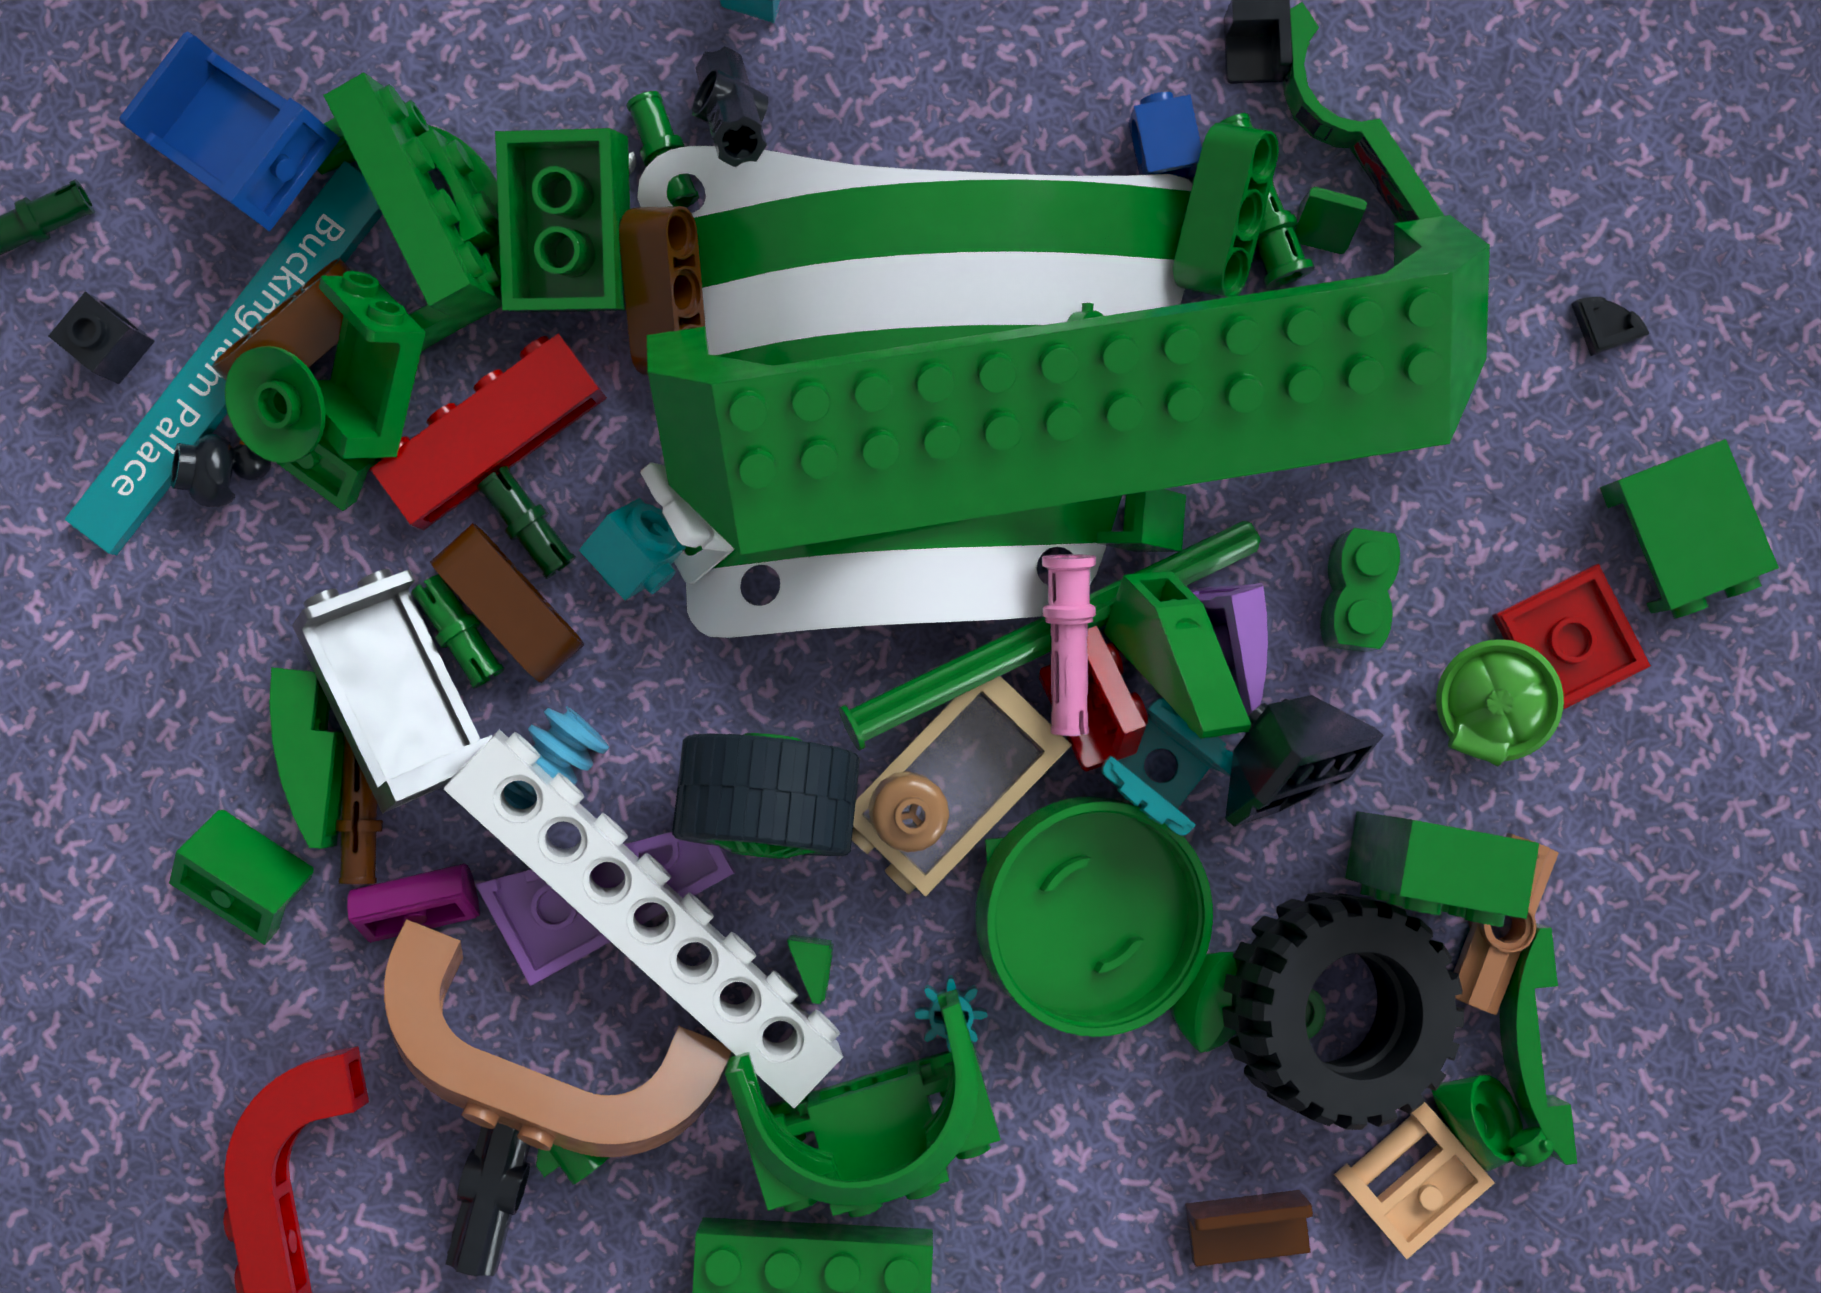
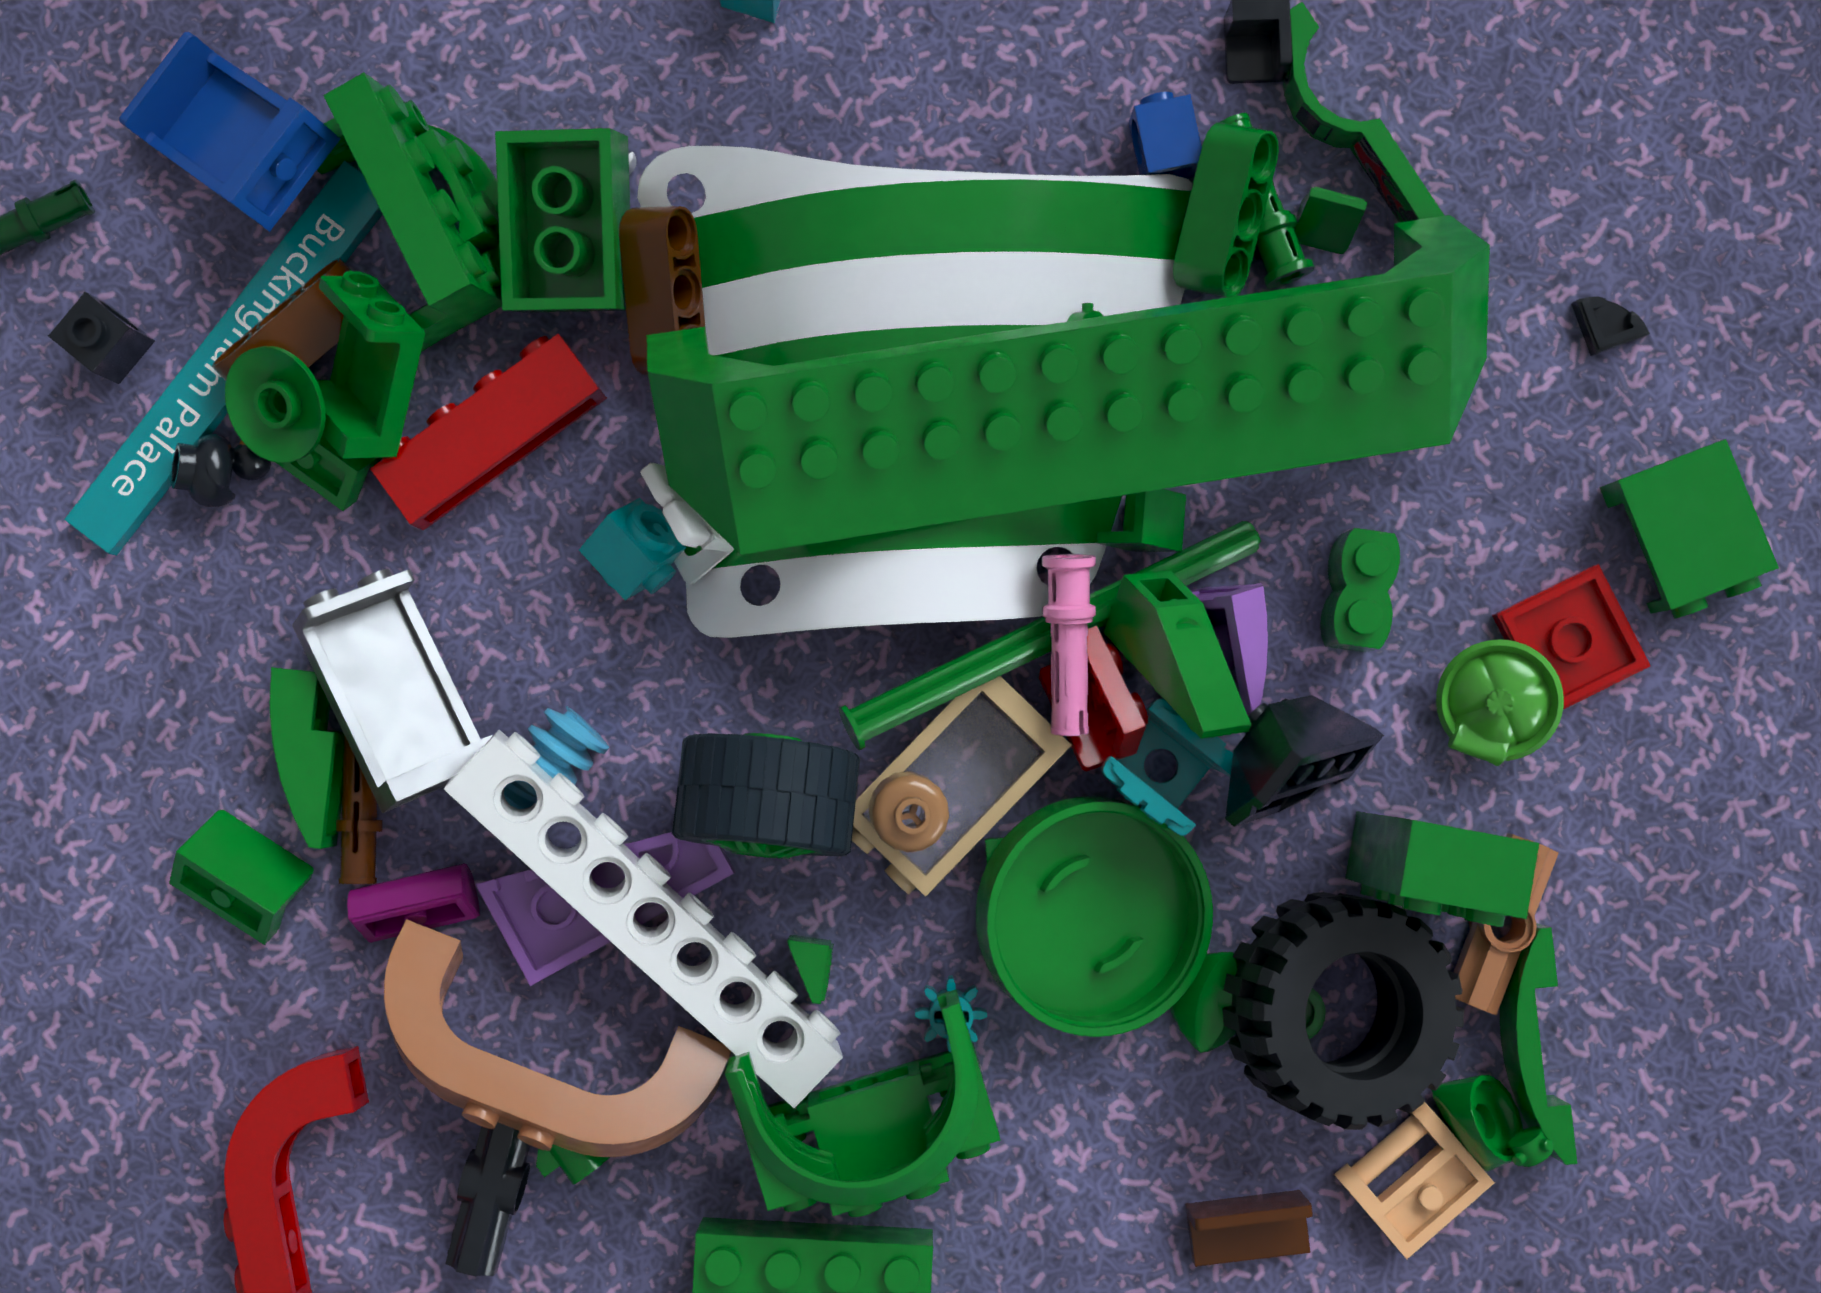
(457, 631): green pin -> none
(507, 603): reddish brown beam -> none
(526, 522): dark green pin -> none
(657, 139): green pin -> none
(730, 107): black piece -> none

